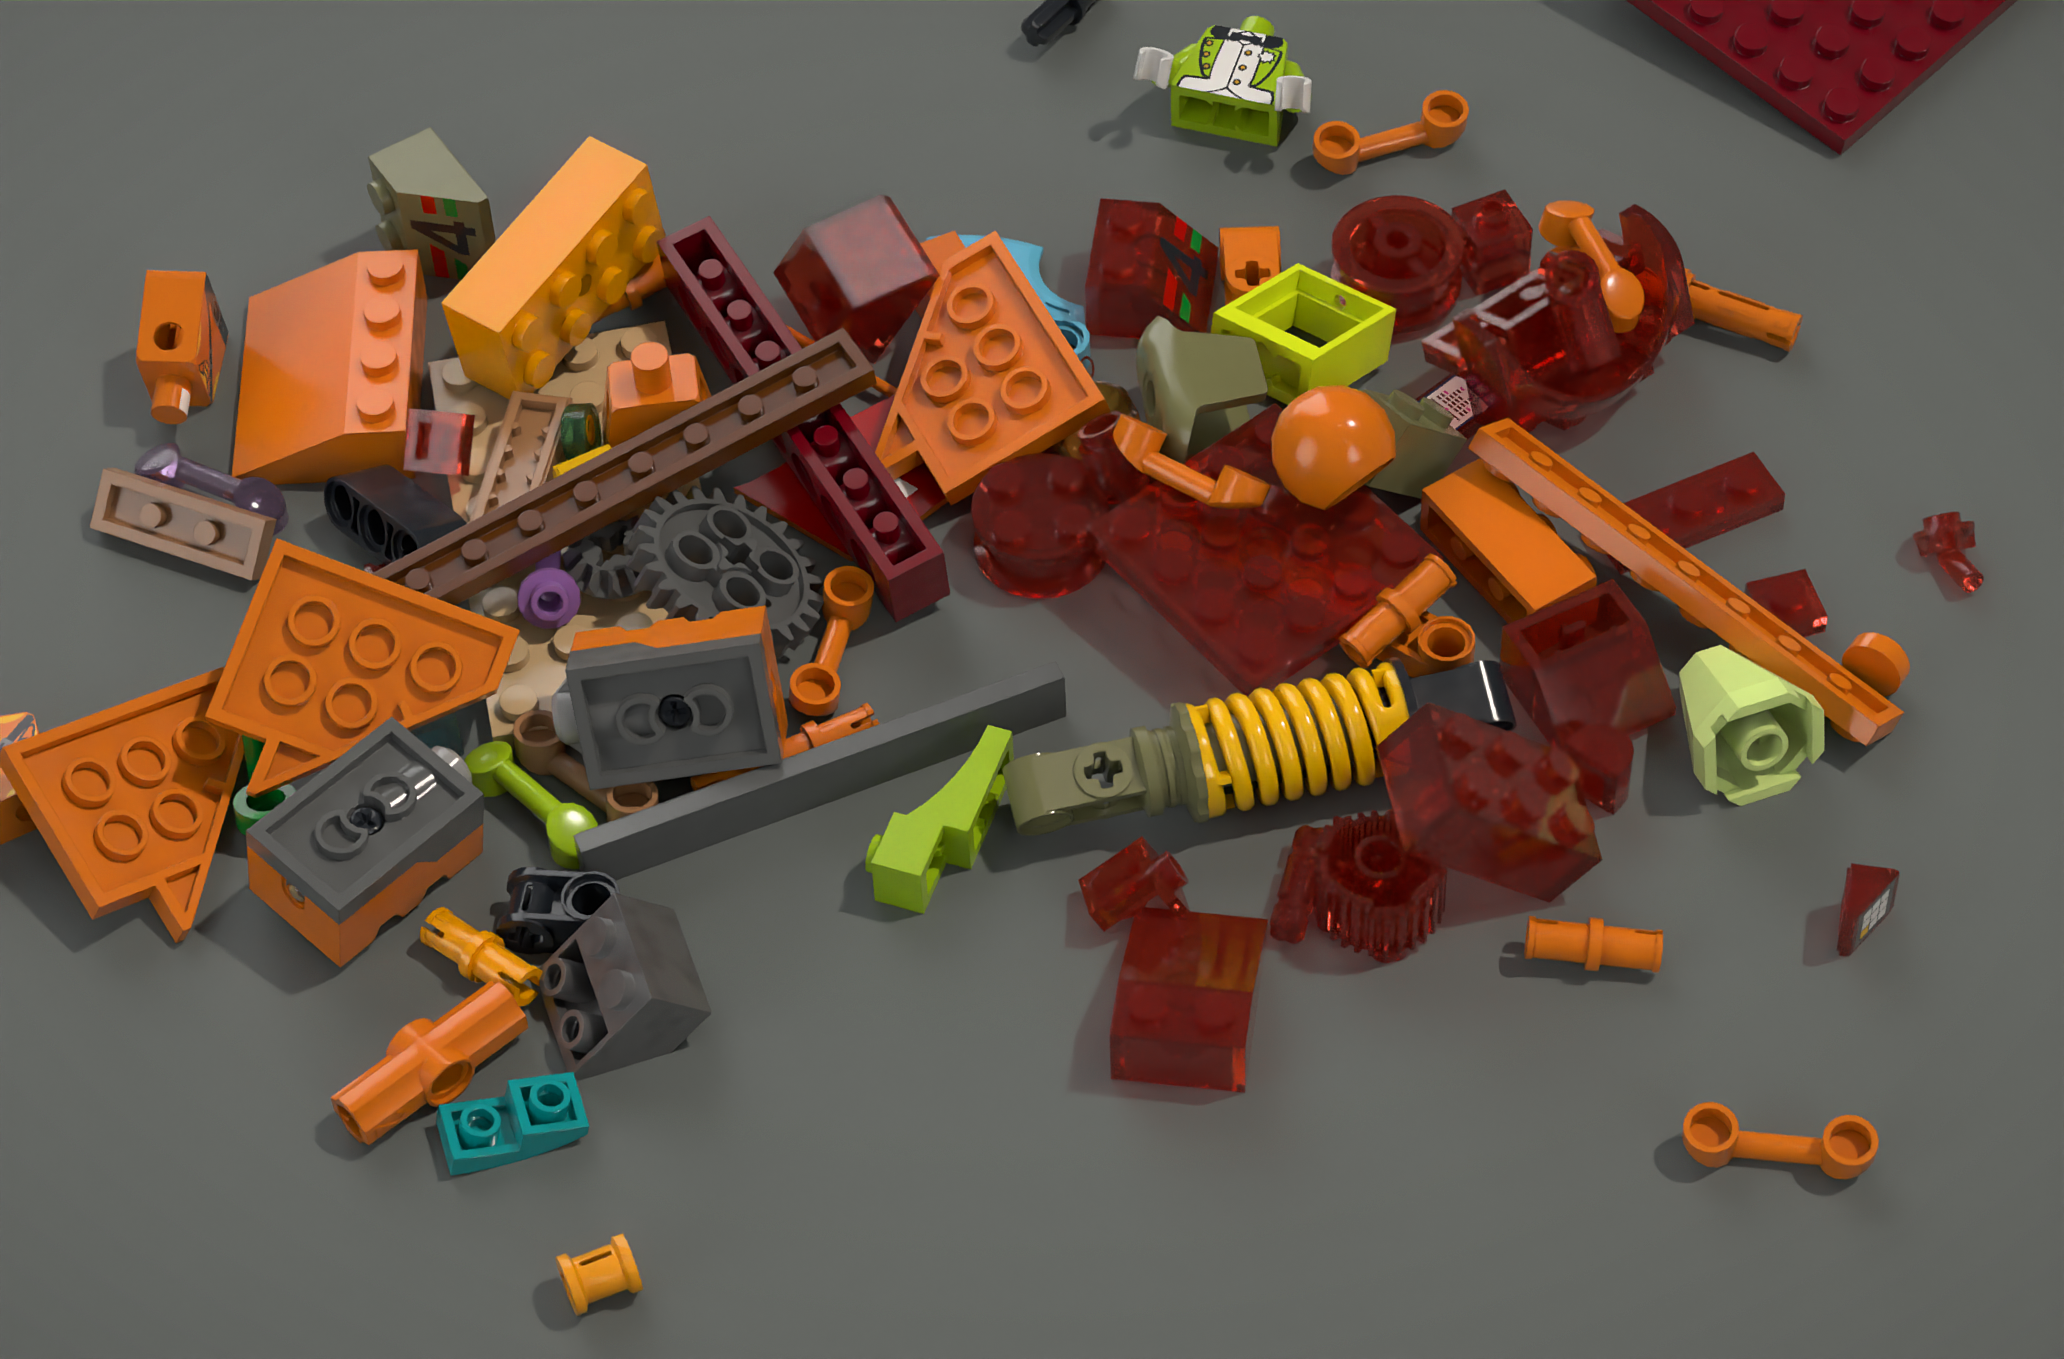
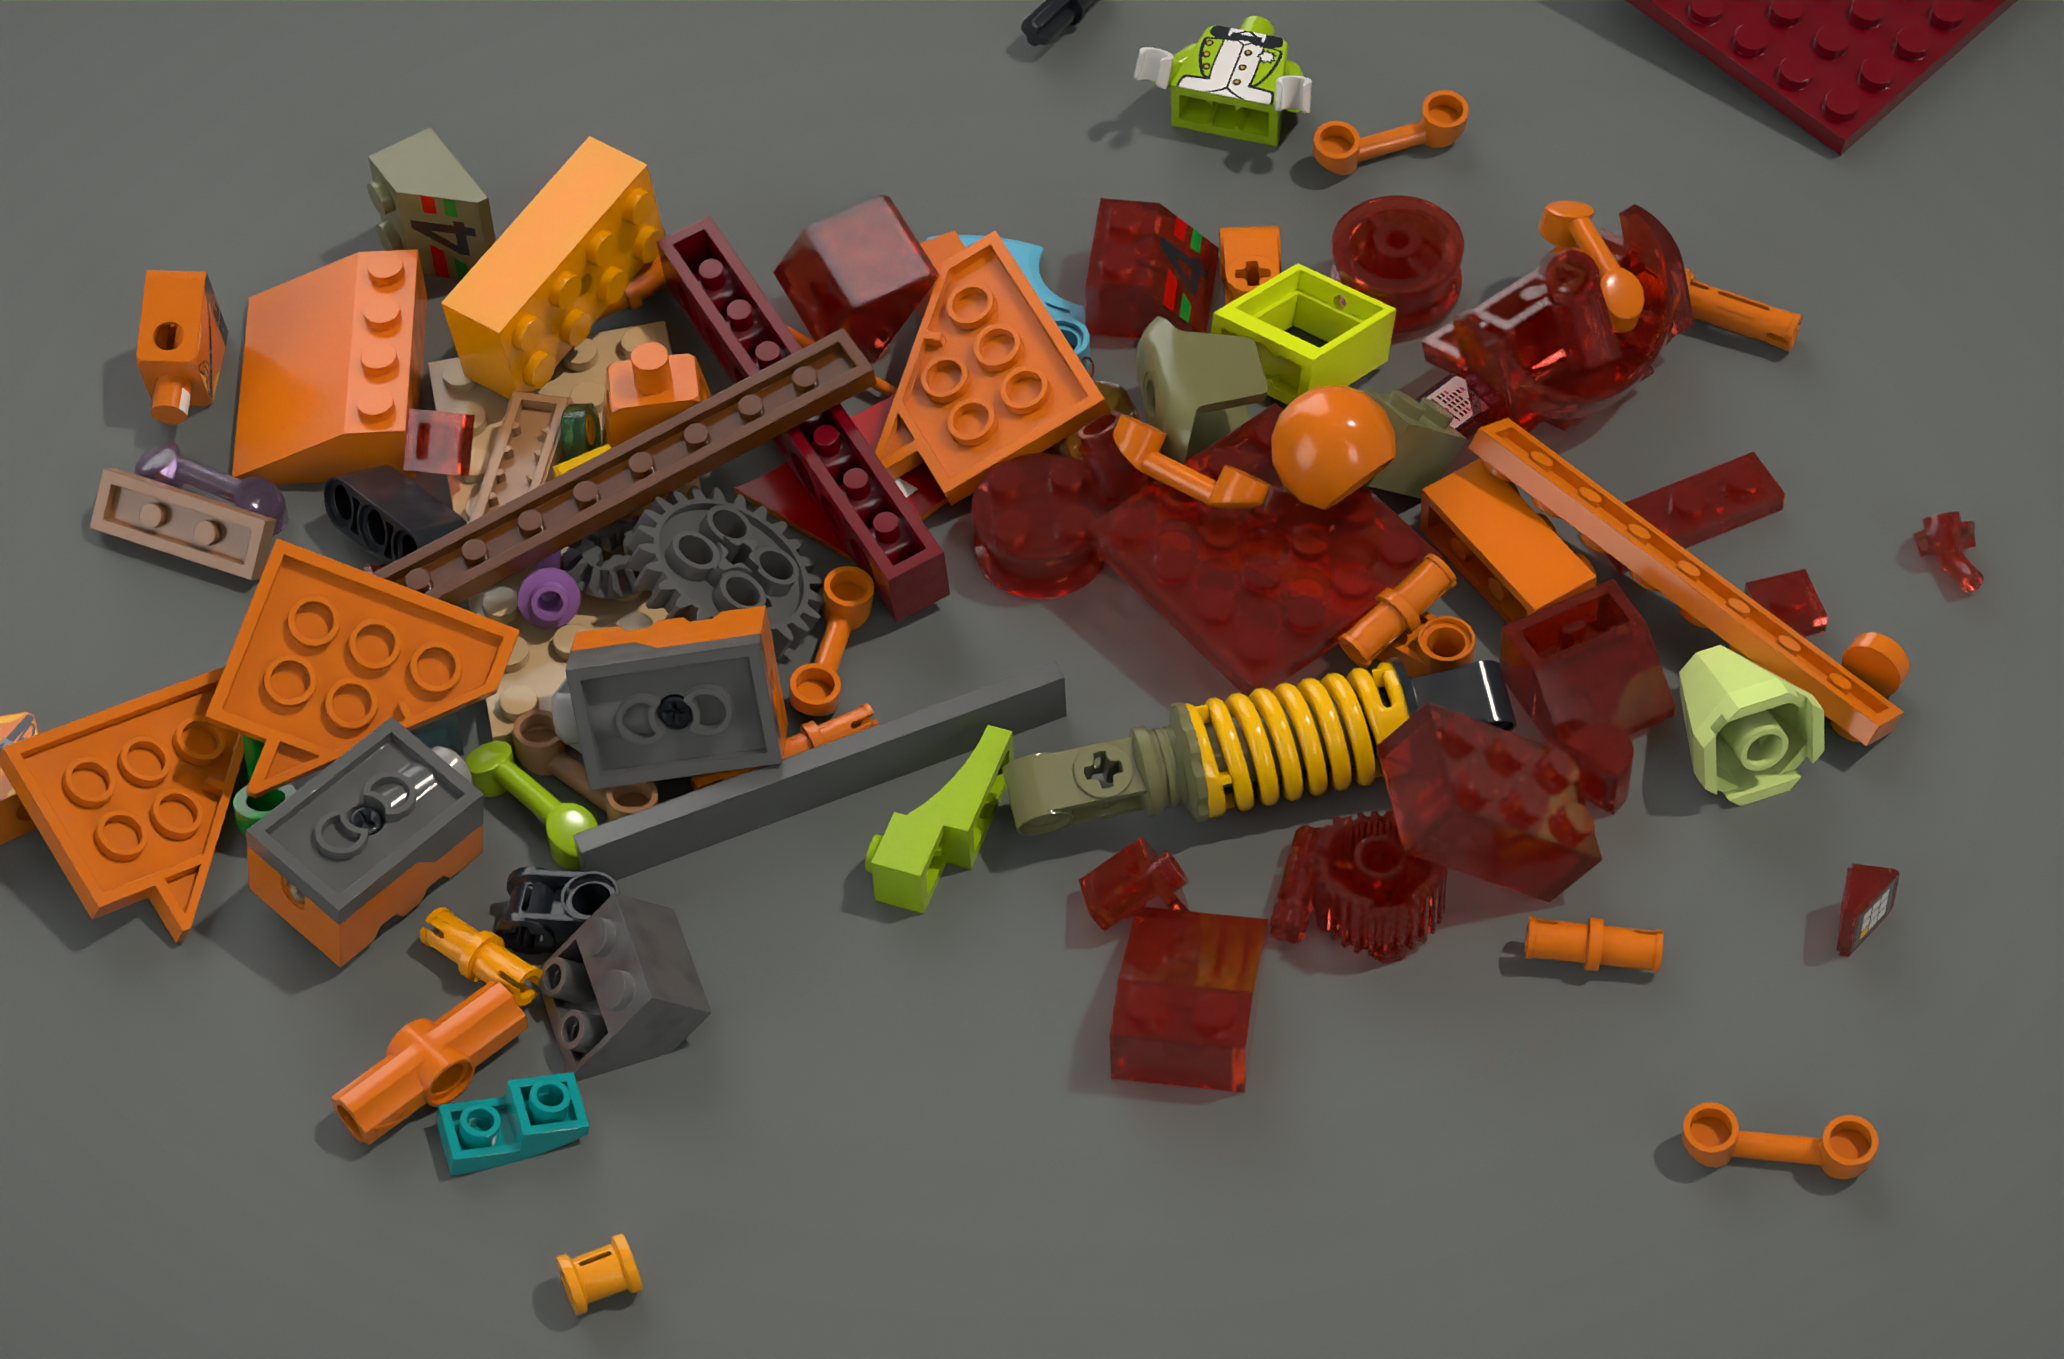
(1494, 242): clear red brick -> none

